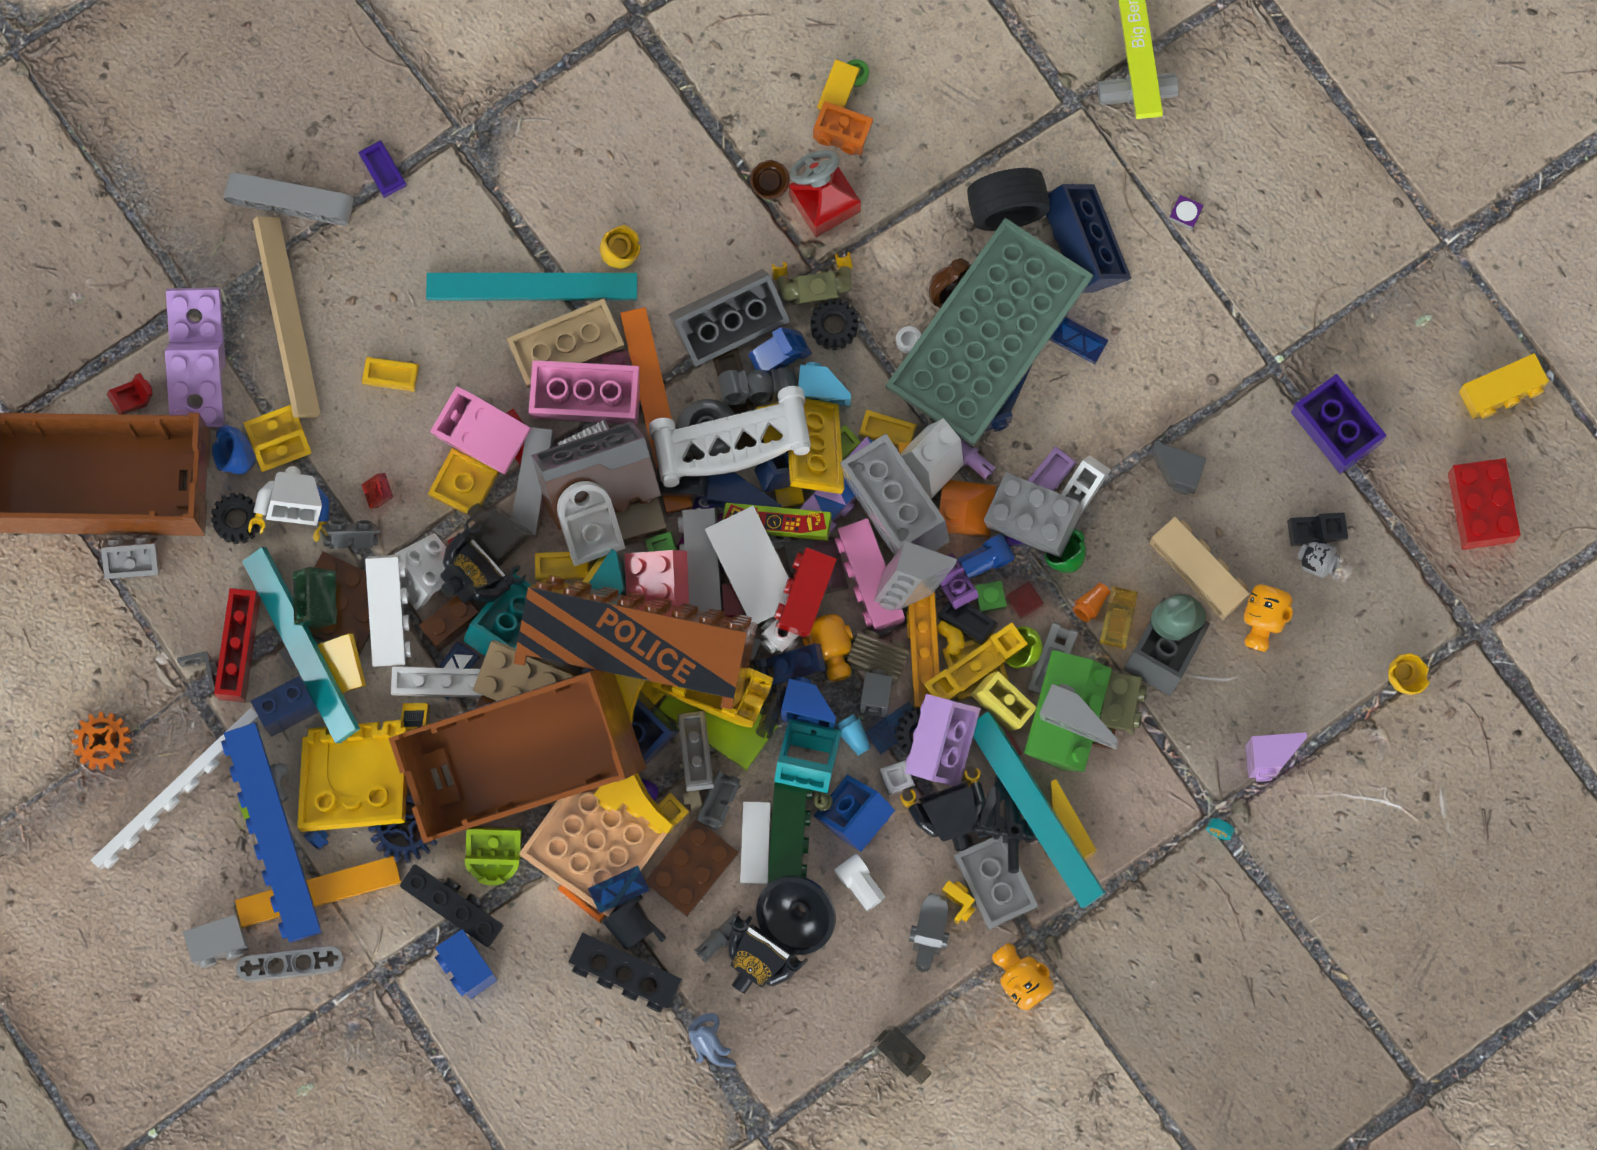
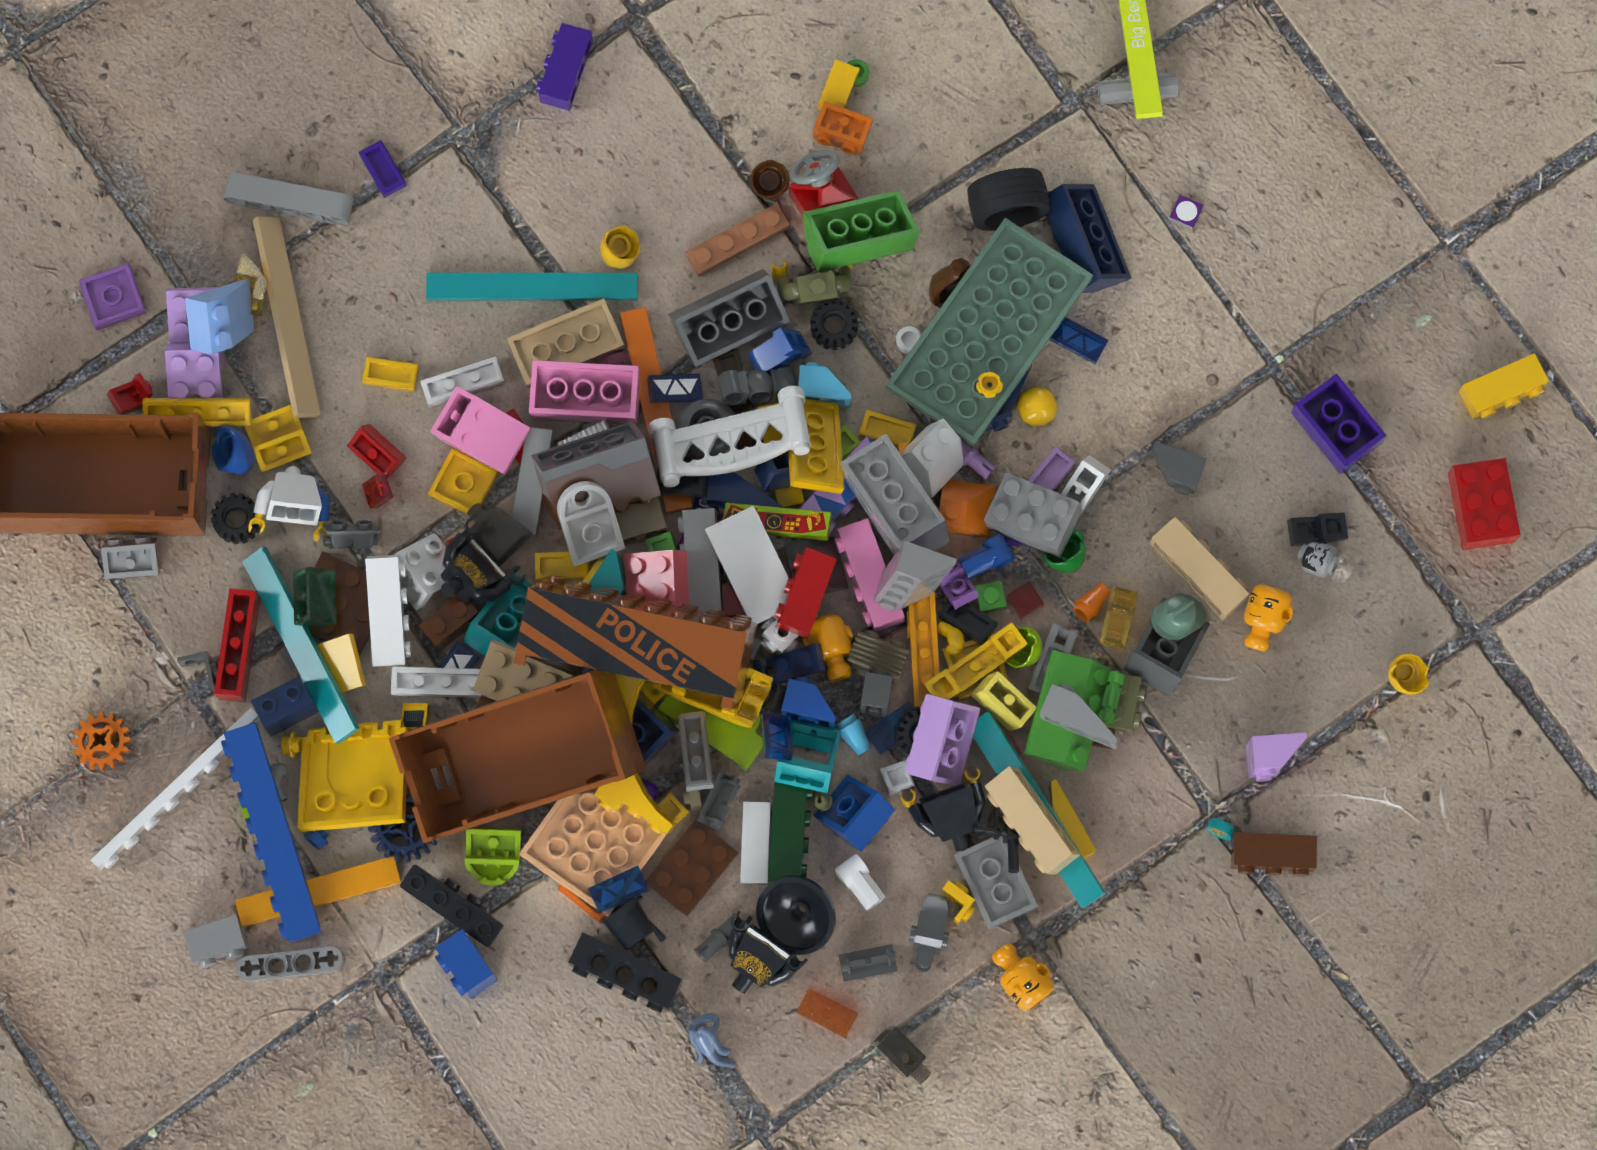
(112, 296): none -> medium lavender tile
(212, 410): none -> yellow tile
(220, 317): none -> light blue slope
(258, 283): none -> clear yellow slope
(291, 744): none -> yellow plate
(376, 450): none -> red slope
(469, 378): none -> white tile
(564, 66): none -> dark purple brick
(674, 388): none -> clear blue tile
(737, 239): none -> nougat plate
(776, 736): none -> clear blue tile
(827, 1013): none -> clear orange plate
(859, 231): none -> bright green slope
(868, 962): none -> dark grey hinge
(989, 377): none -> yellow plate
(1031, 820): none -> tan brick
(1036, 406): none -> yellow hair
(1111, 697): none -> bright green axle
(1273, 853): none -> reddish brown brick

